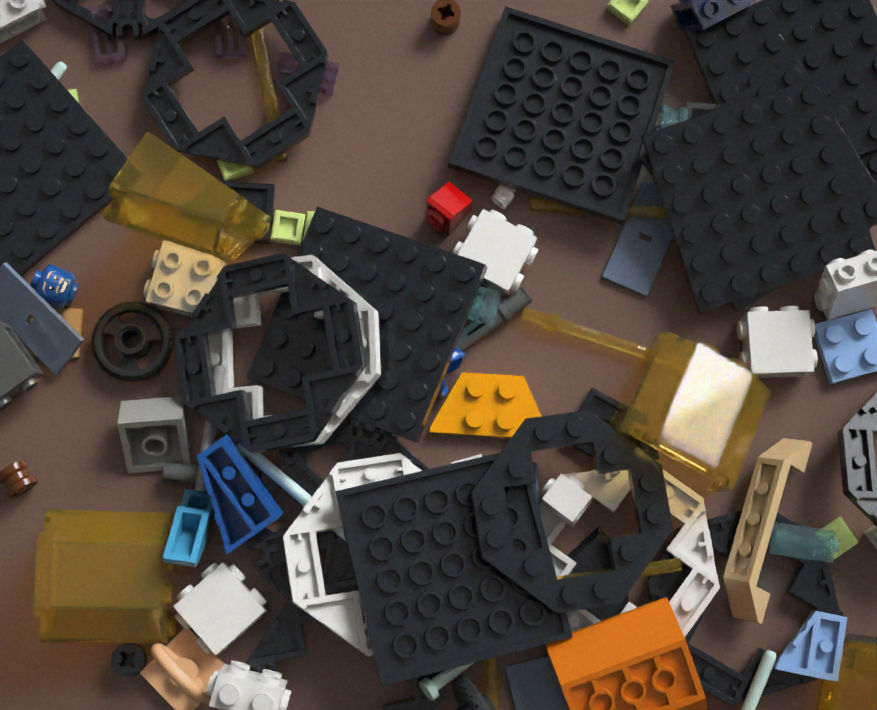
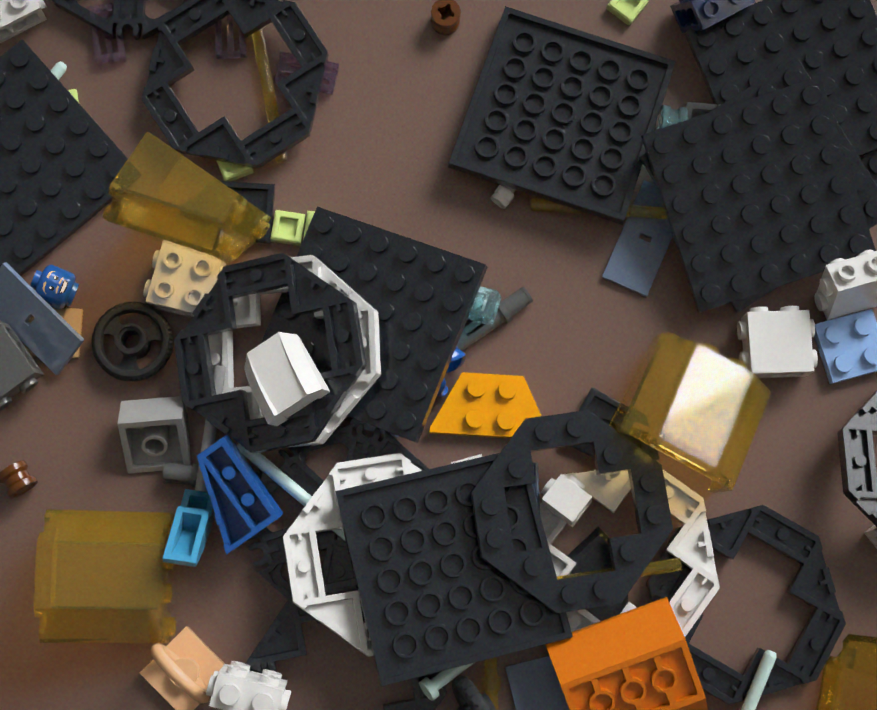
(134, 657): black wheel -> none
(219, 607): white brick -> none
(283, 377): none -> white slope
(447, 208): red slope -> none
(500, 247): white brick -> none
(553, 322): clear yellow bar -> none
(756, 526): tan slope -> none
(803, 542): clear light blue hinge -> none
(815, 647): light blue wing -> none
(843, 533): yellowish green tile -> none

